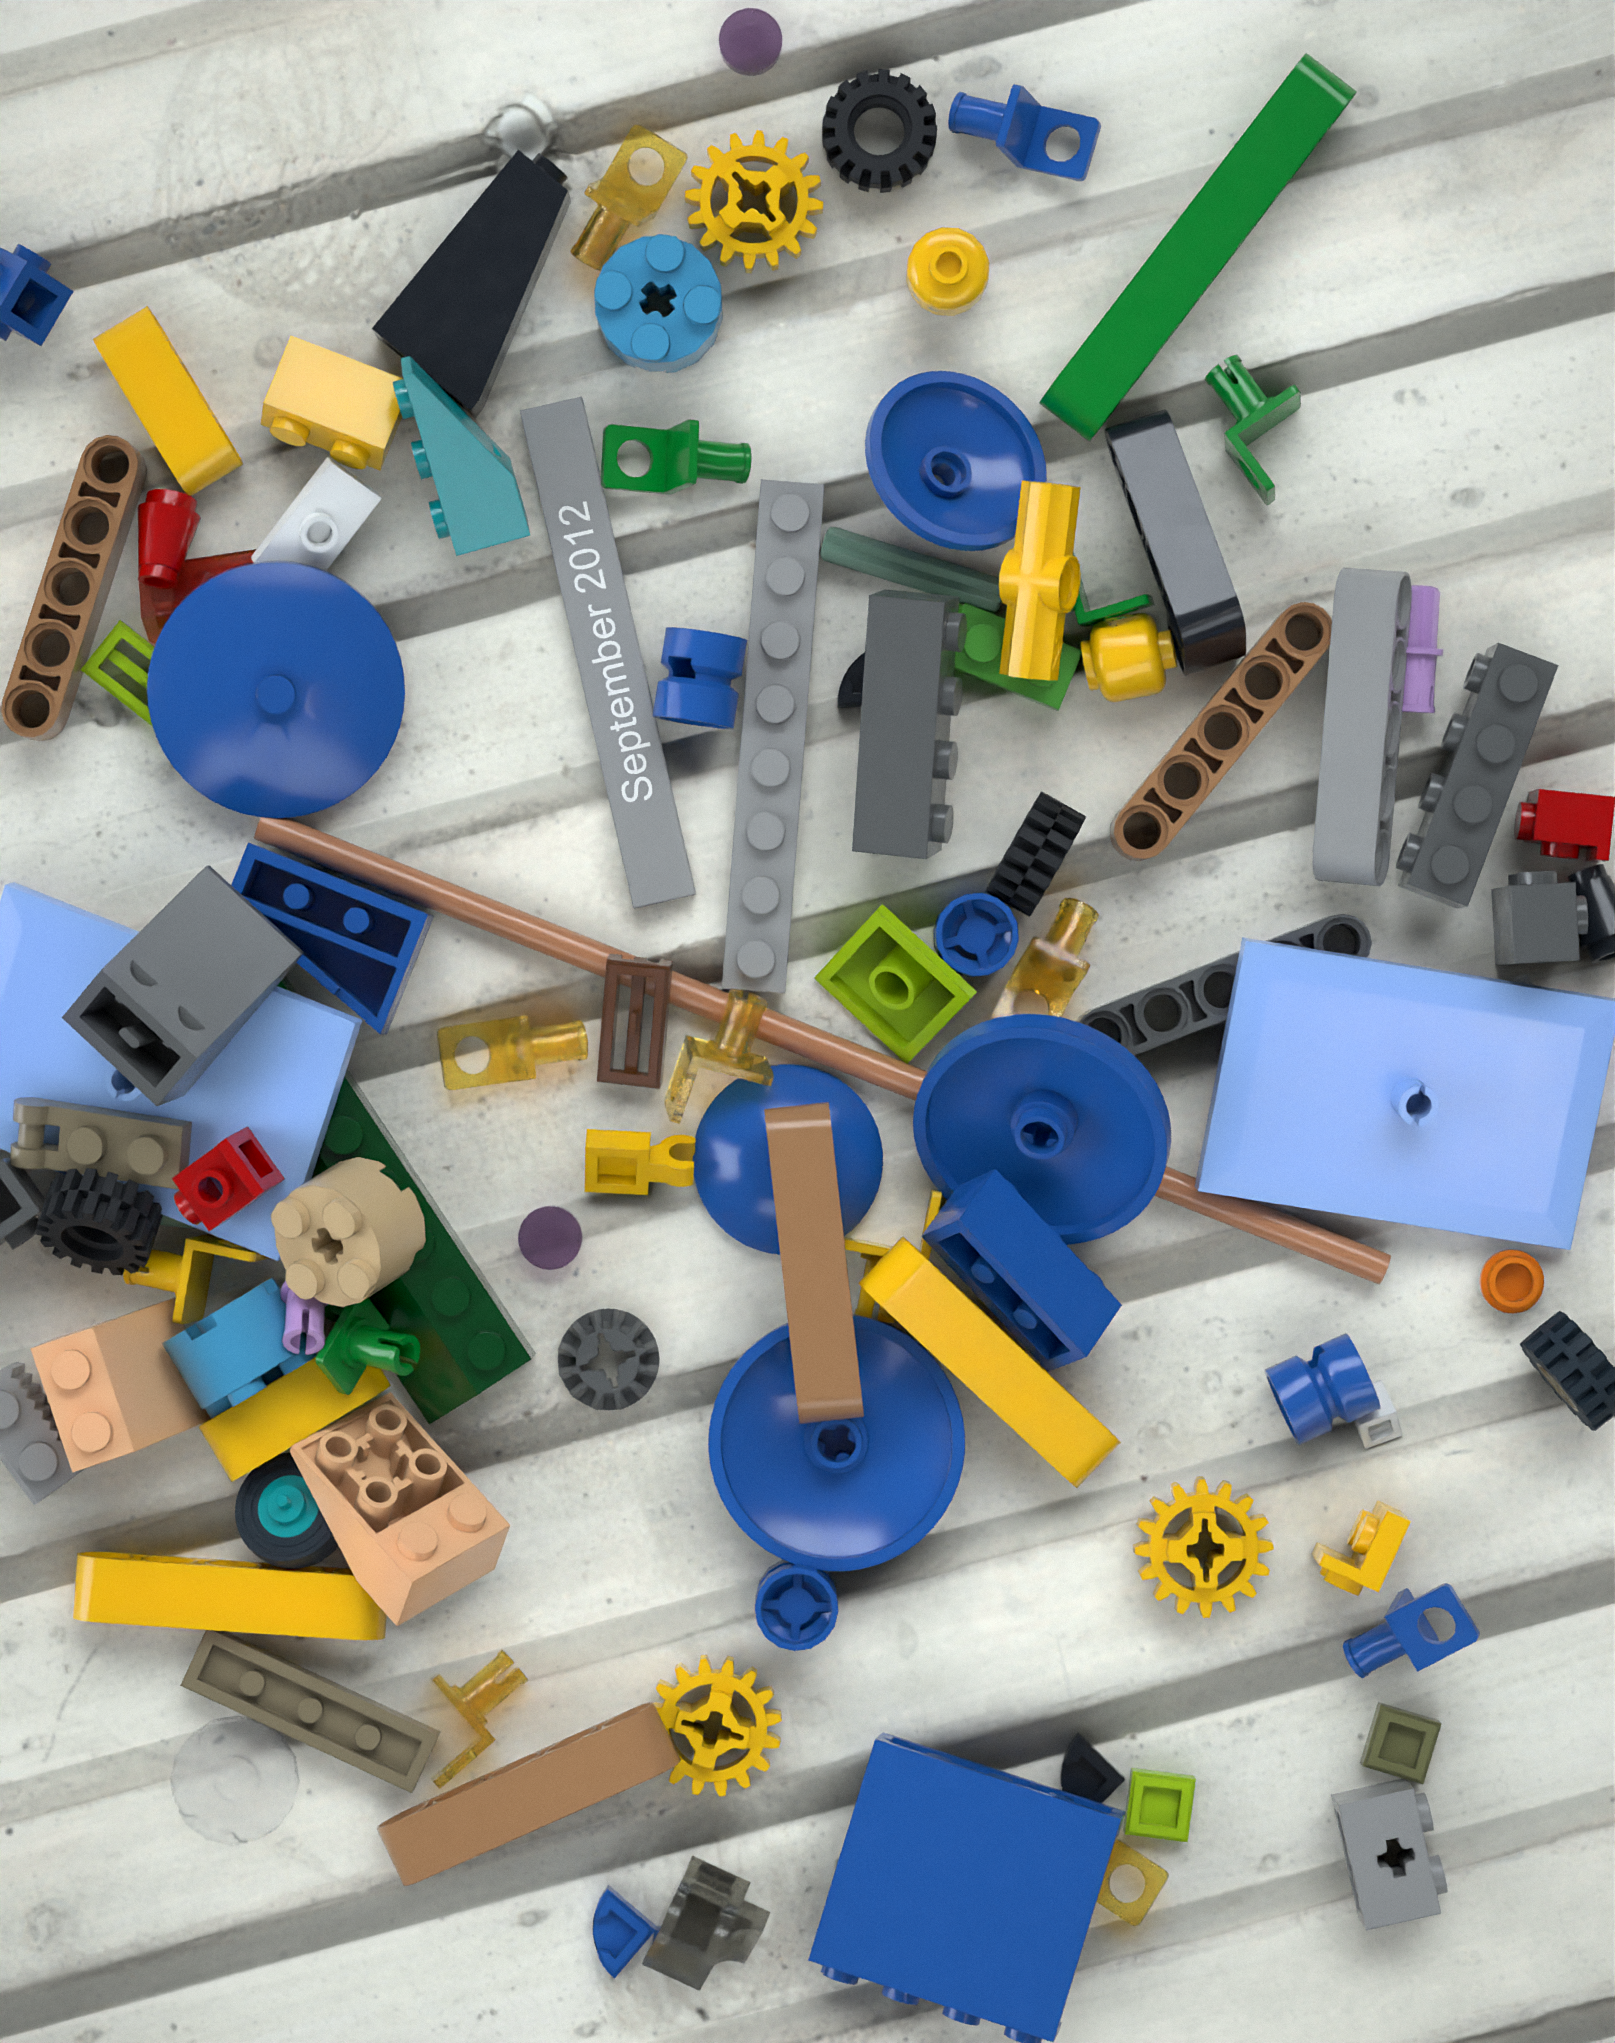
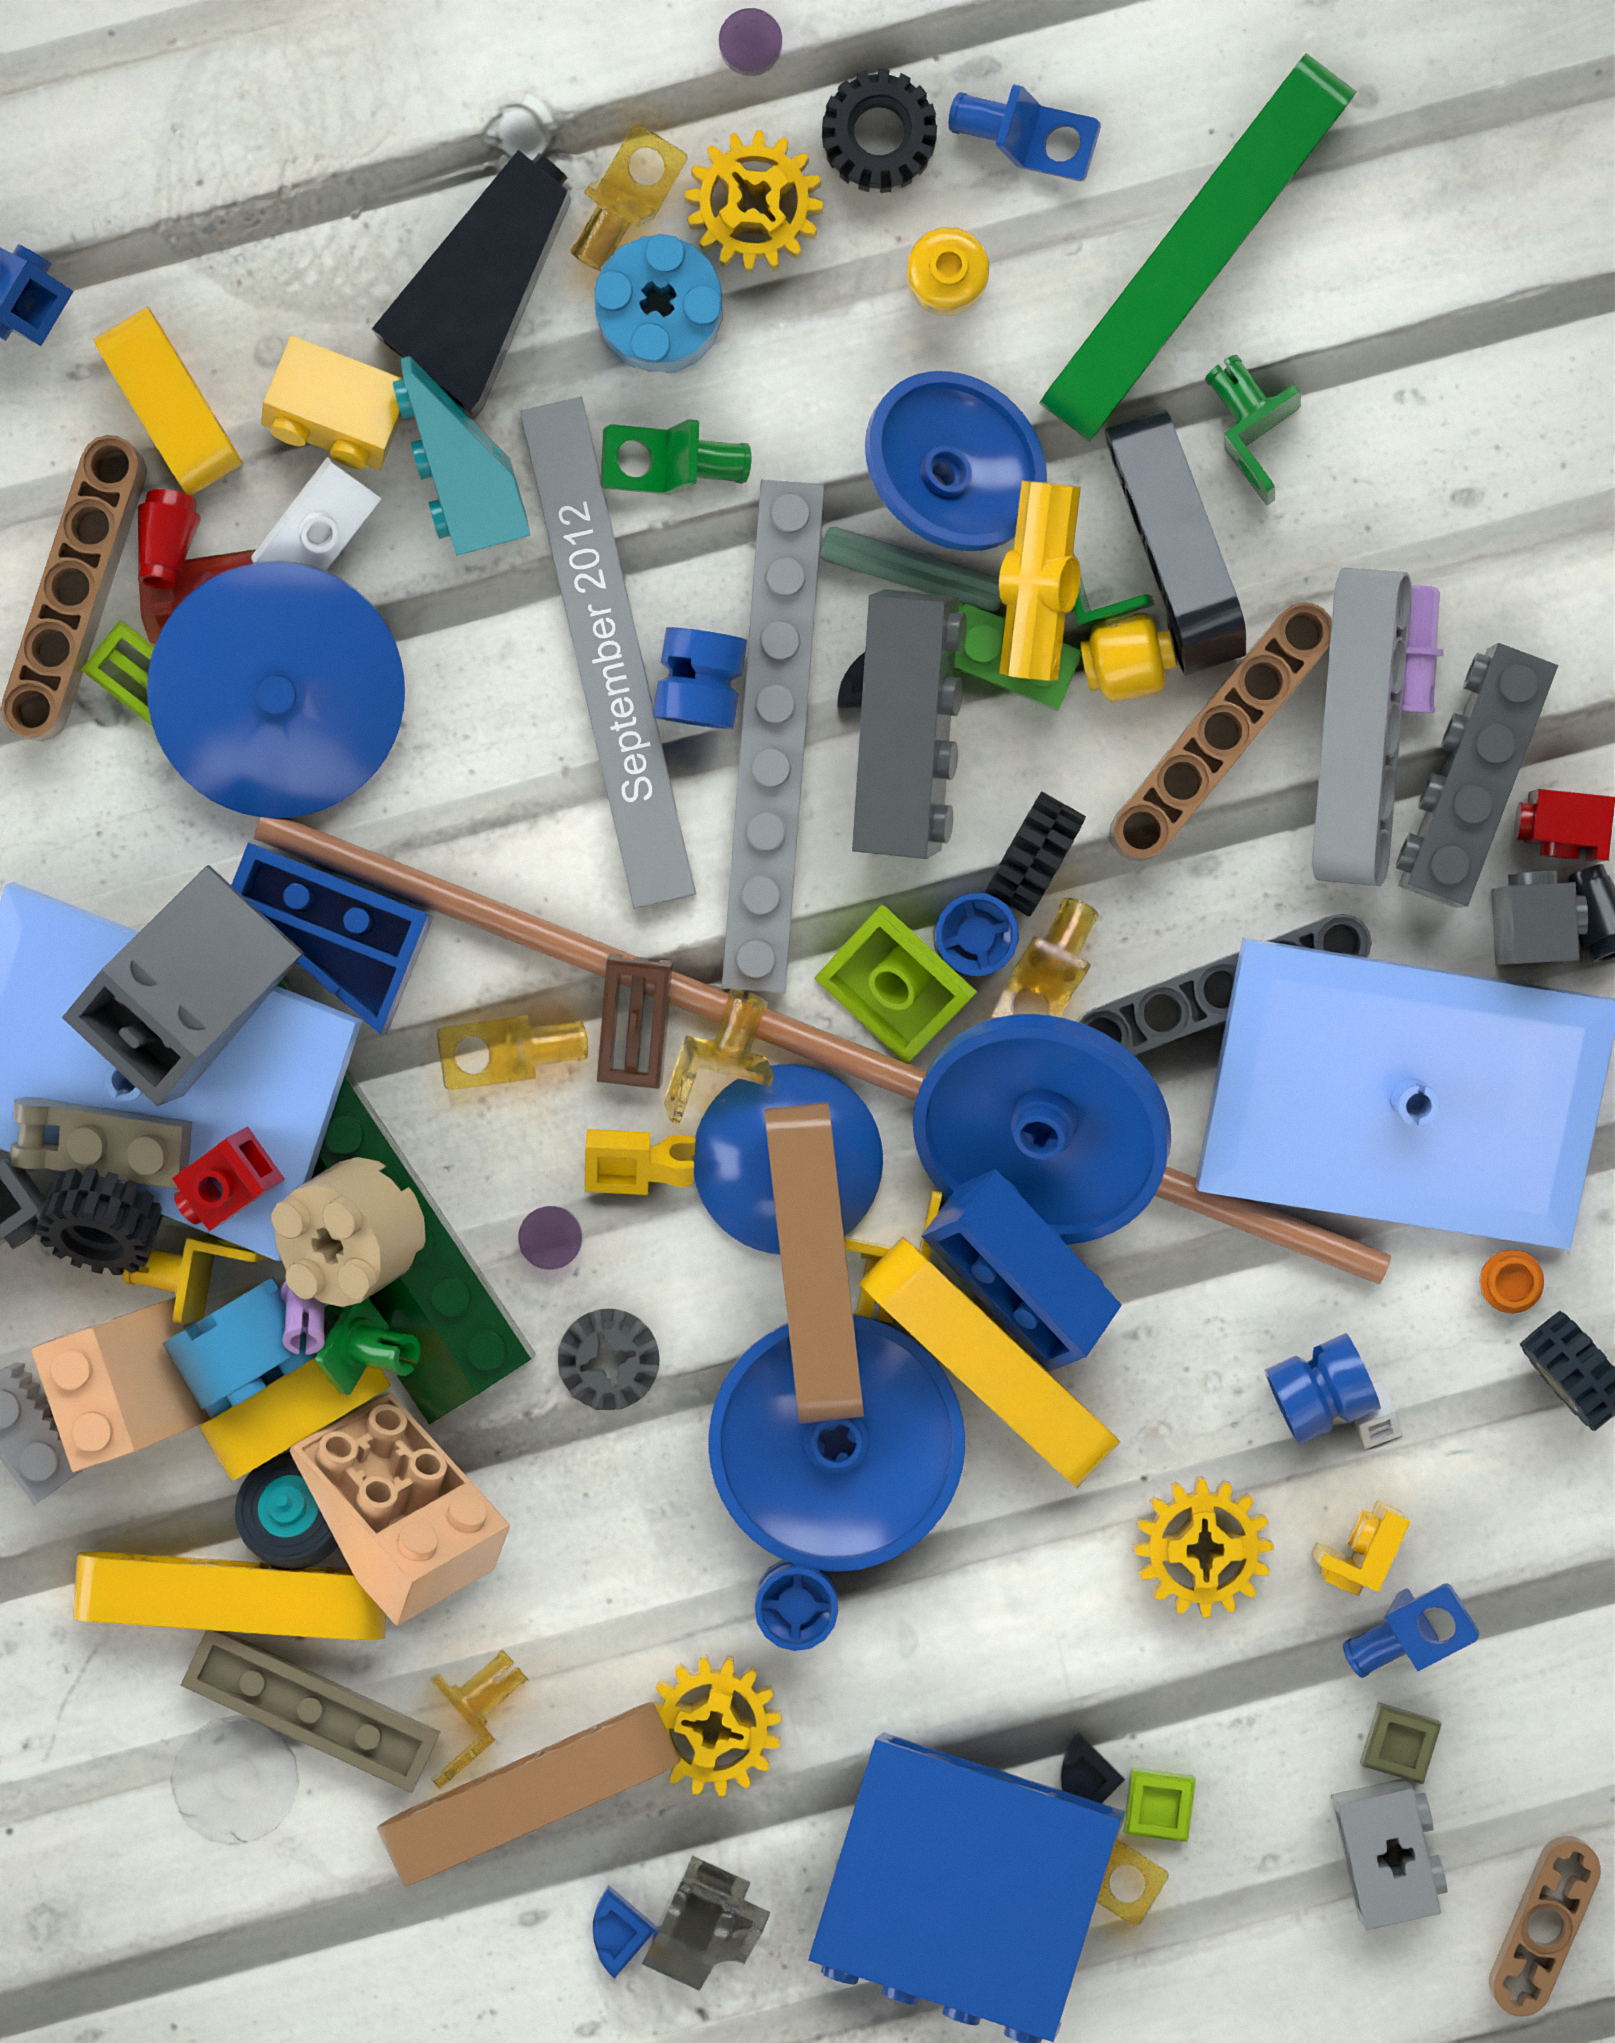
(1512, 1963): none -> medium nougat beam

